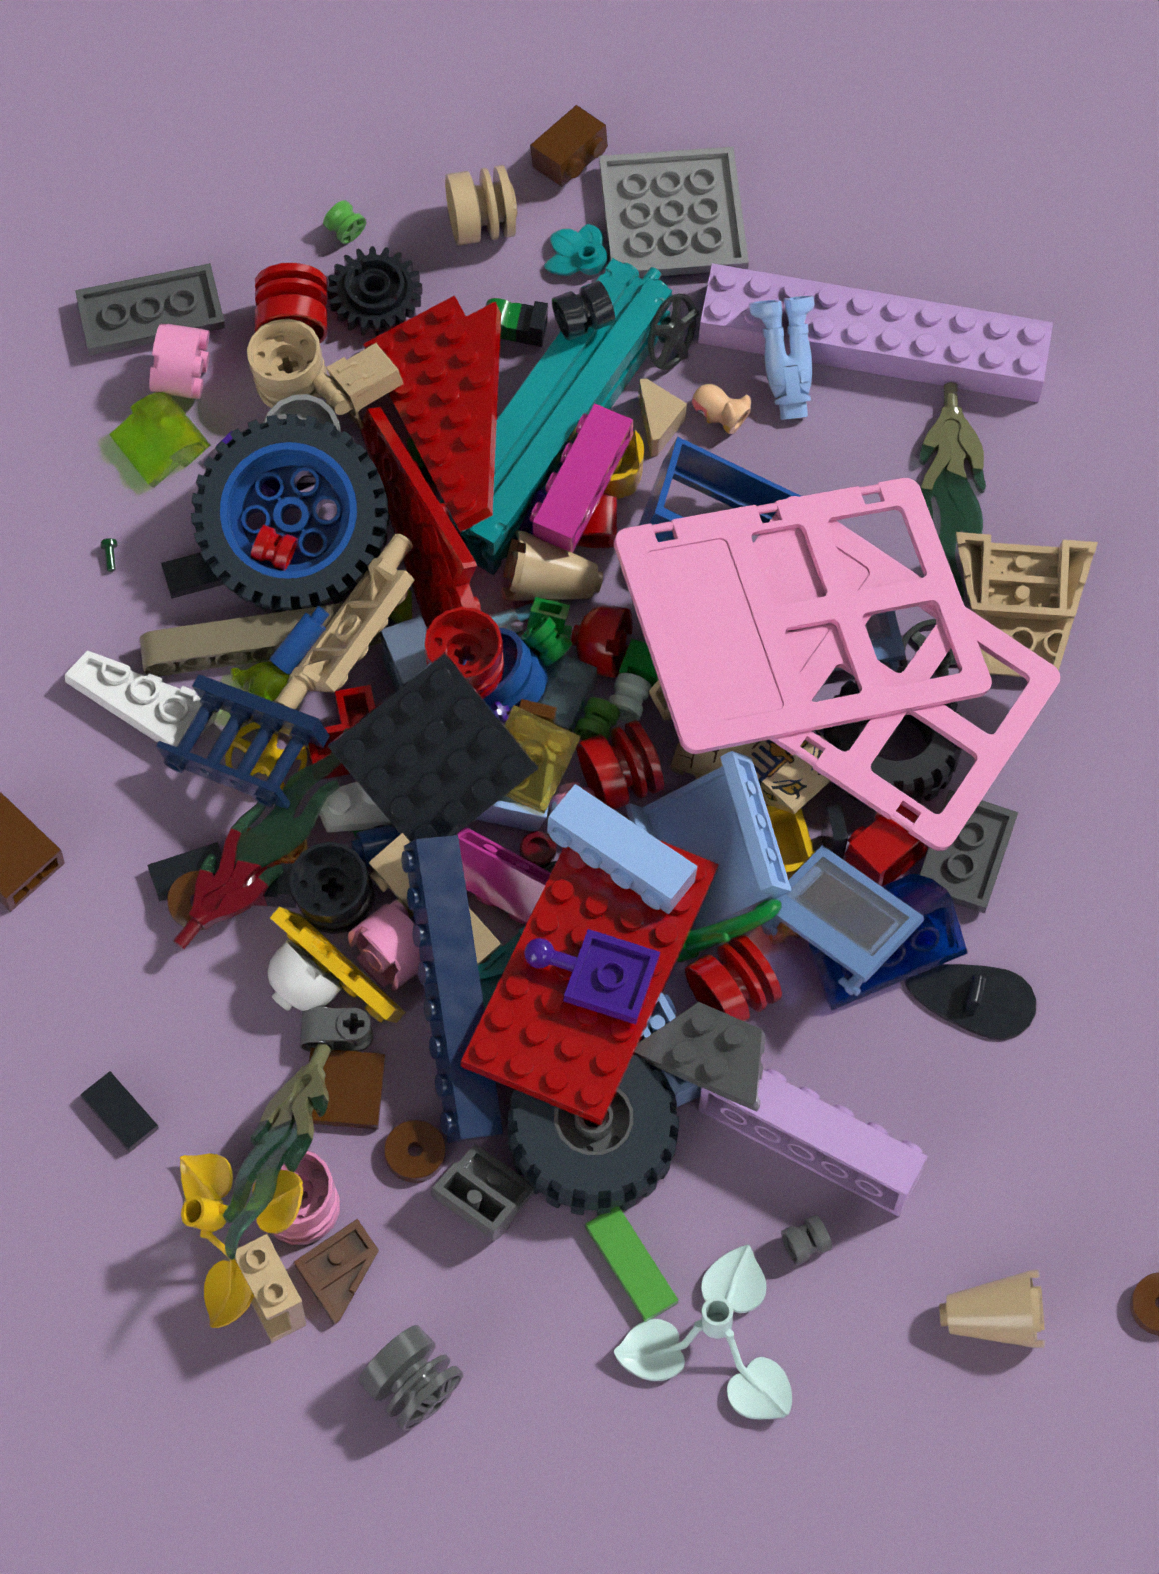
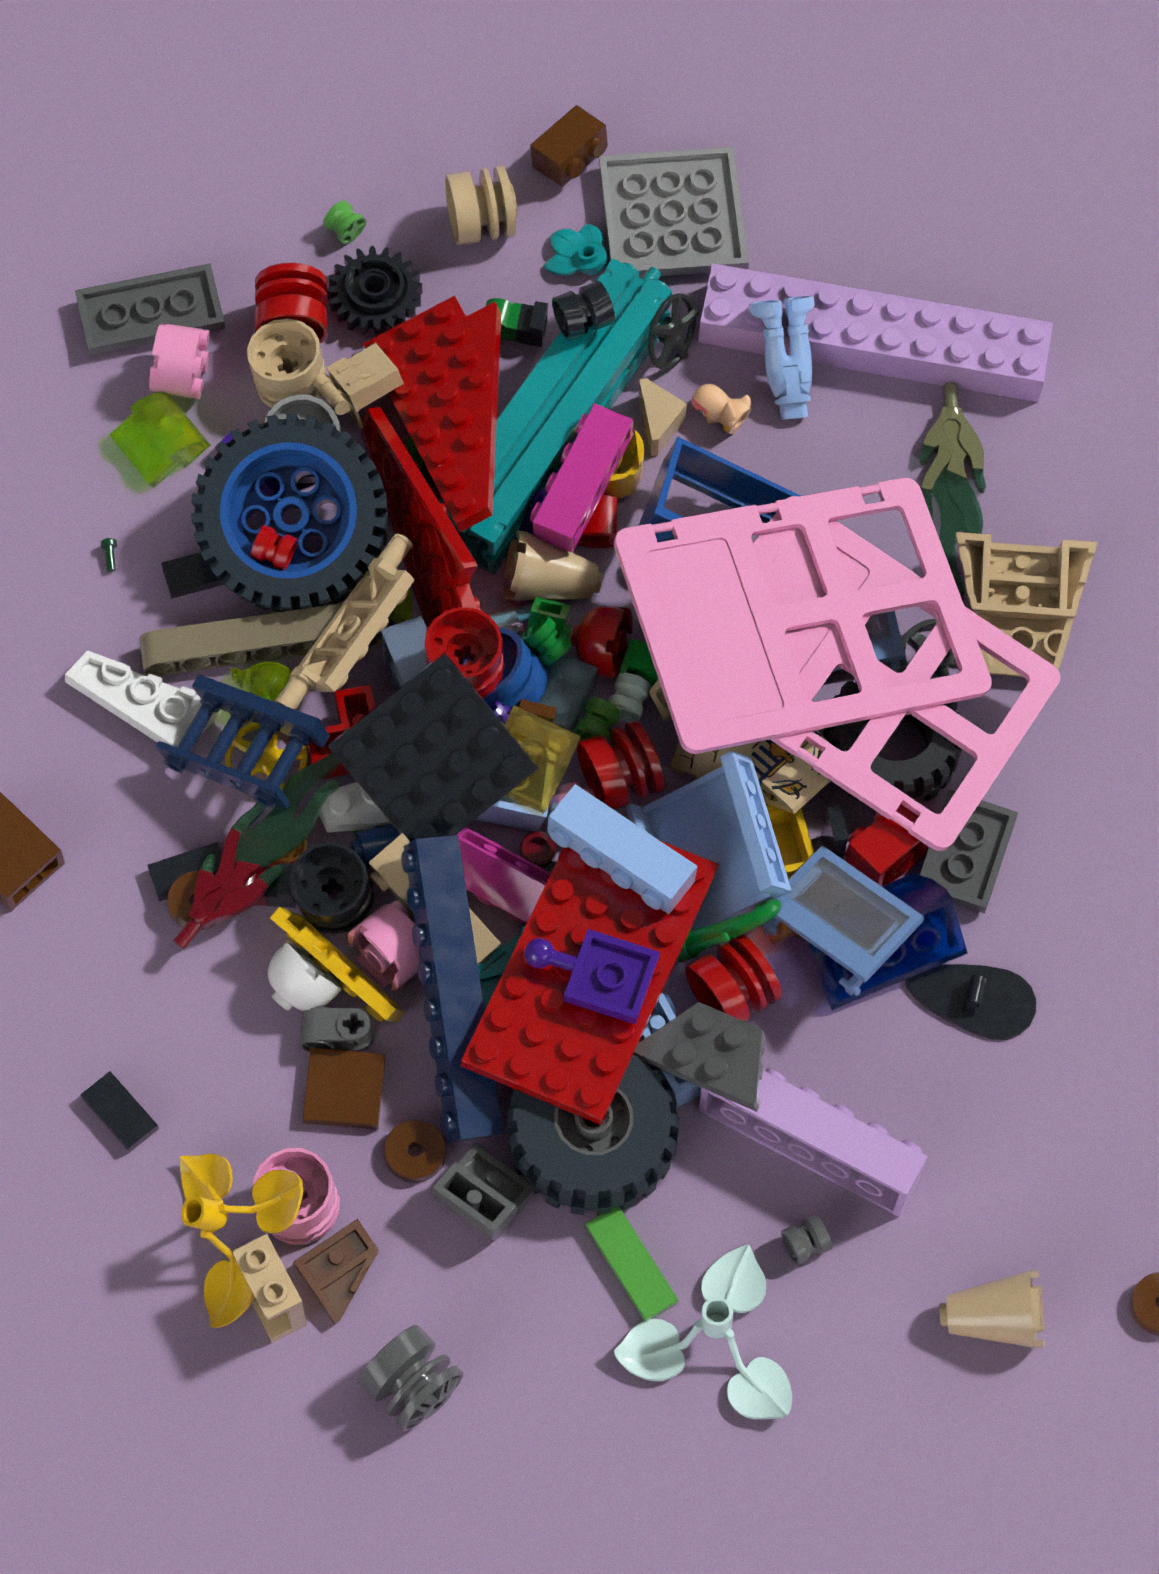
(280, 1137): clear green piece -> none
(300, 640): blue cylinder -> none

